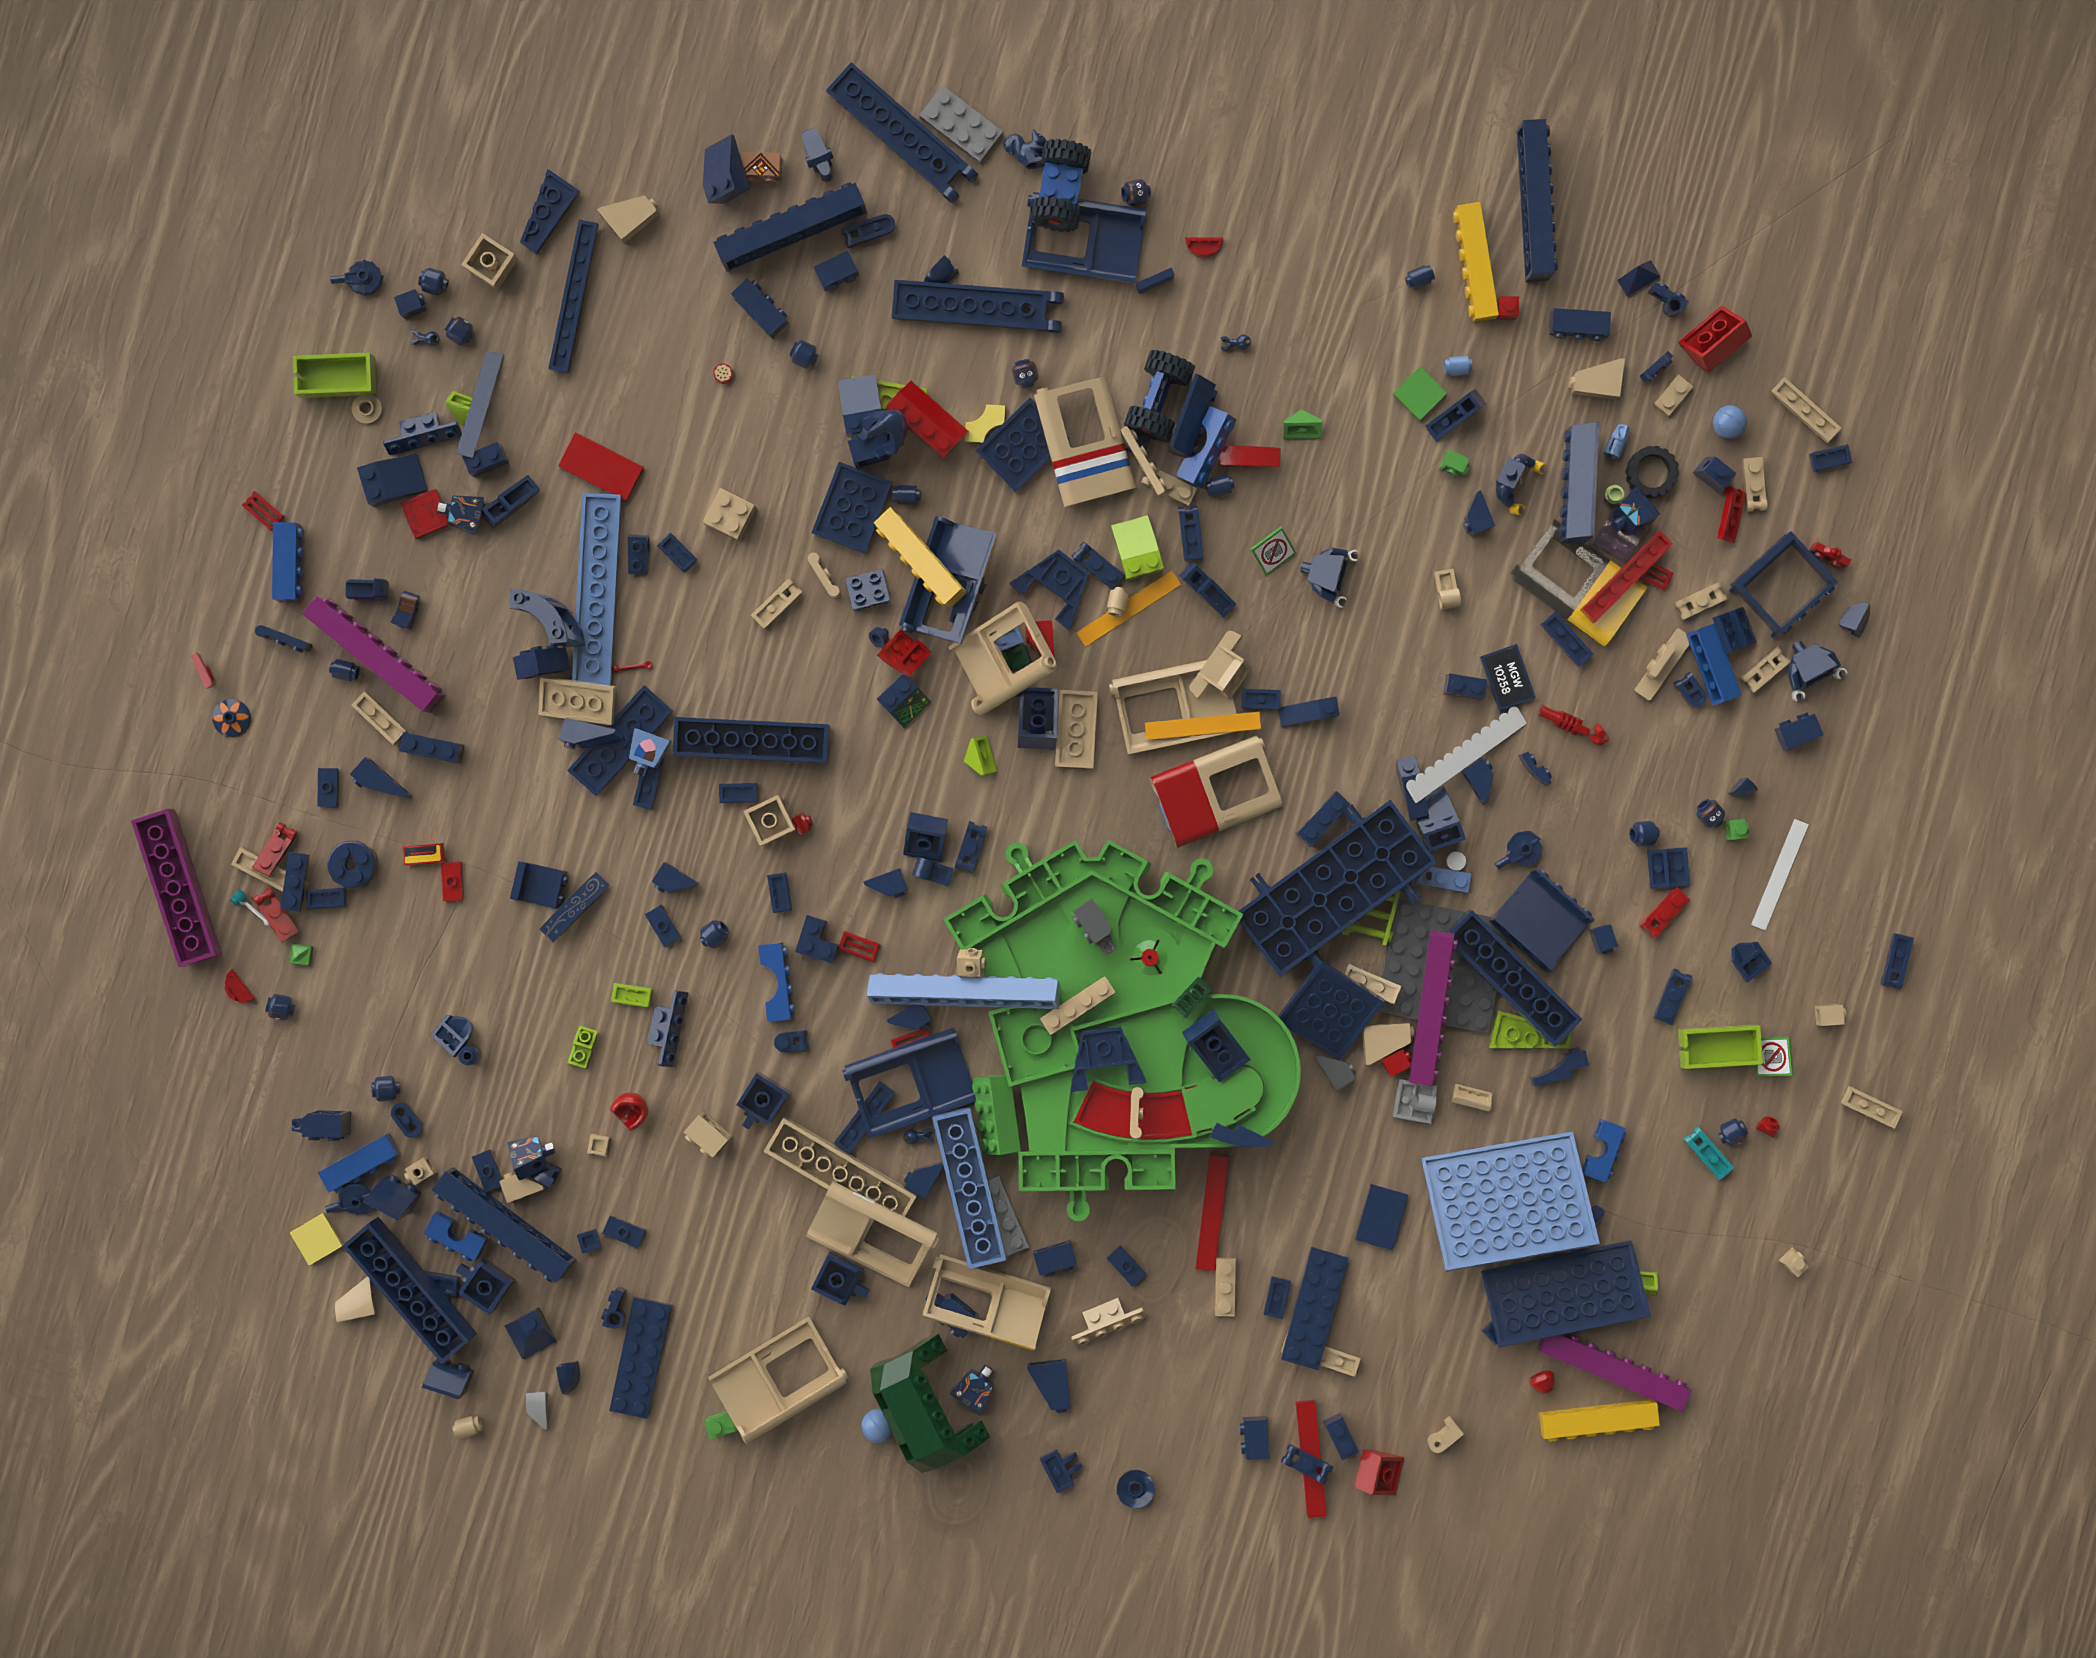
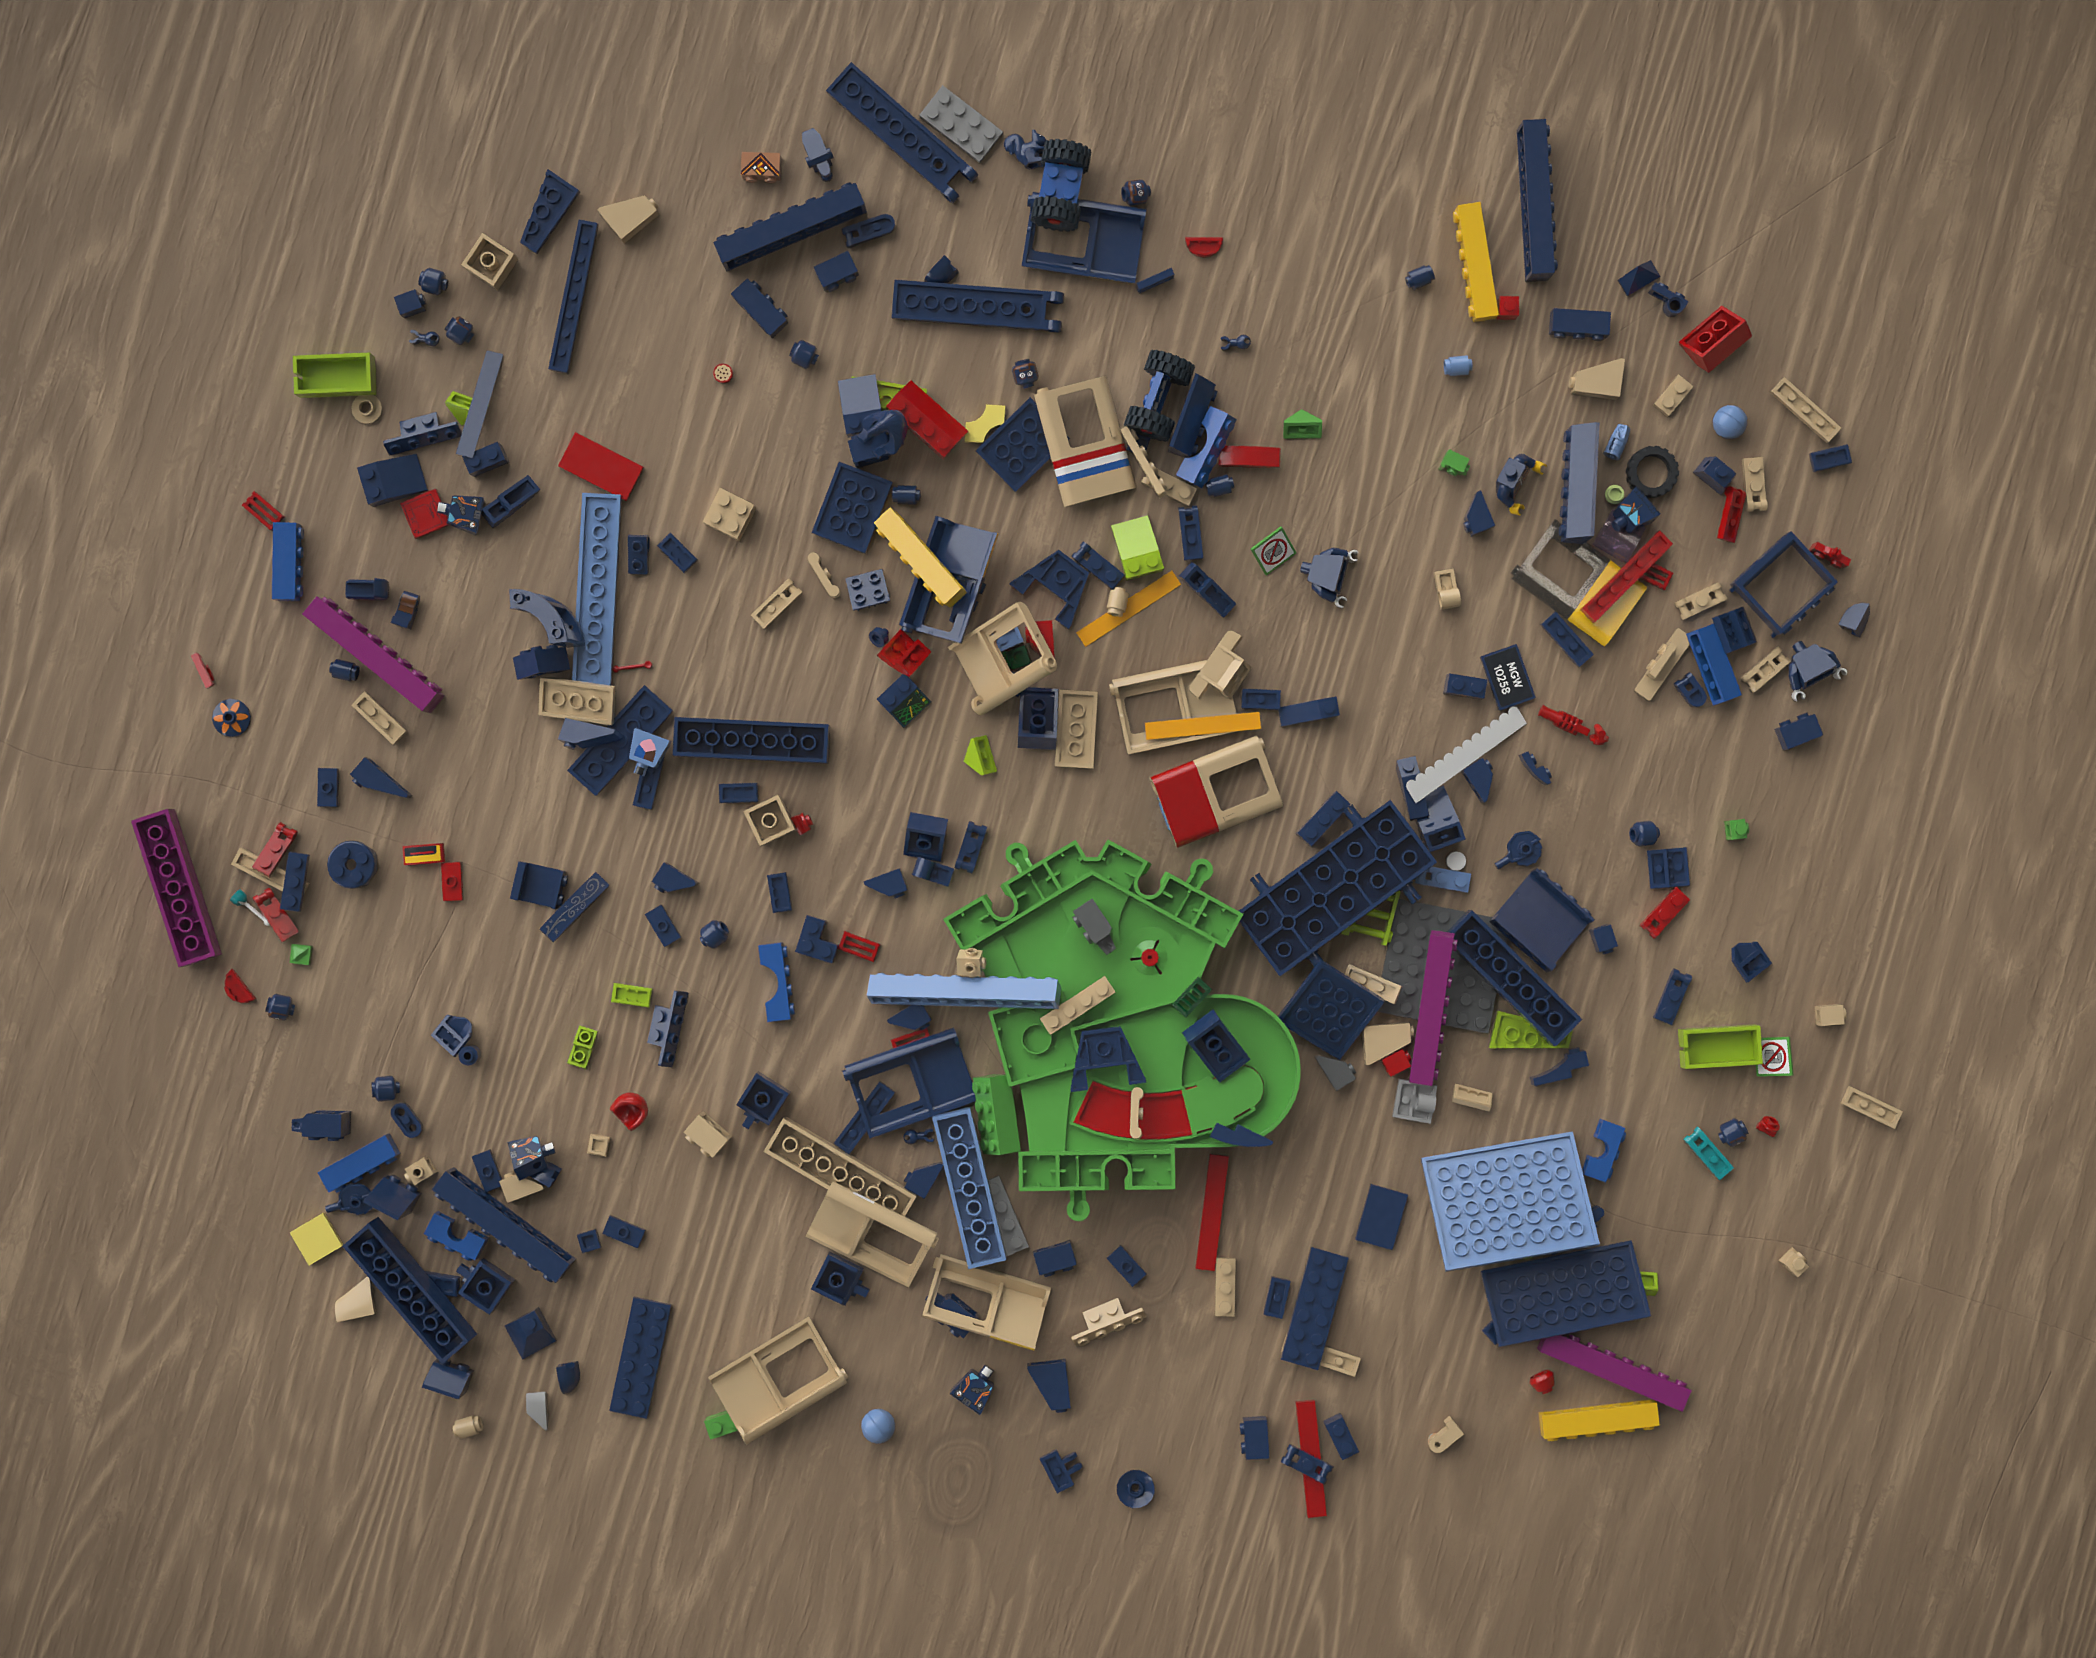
(282, 639): dark blue plate -> none
(326, 898): dark blue plate -> none
(362, 278): dark blue piece -> none
(431, 747): dark blue brick -> none
(615, 1299): dark blue plate -> none
(723, 172): dark blue slope -> none
(785, 1043): dark blue plate -> none
(915, 1411): dark green wedge -> none
(1379, 1472): red slope -> none
(1419, 393): bright green tile -> none
(1455, 414): dark blue slope -> none
(1663, 362): dark blue plate -> none
(1710, 813): dark blue head -> none
(1743, 788): dark blue brick -> none
(1779, 874): white sticker -> none
(1897, 960): dark blue plate -> none

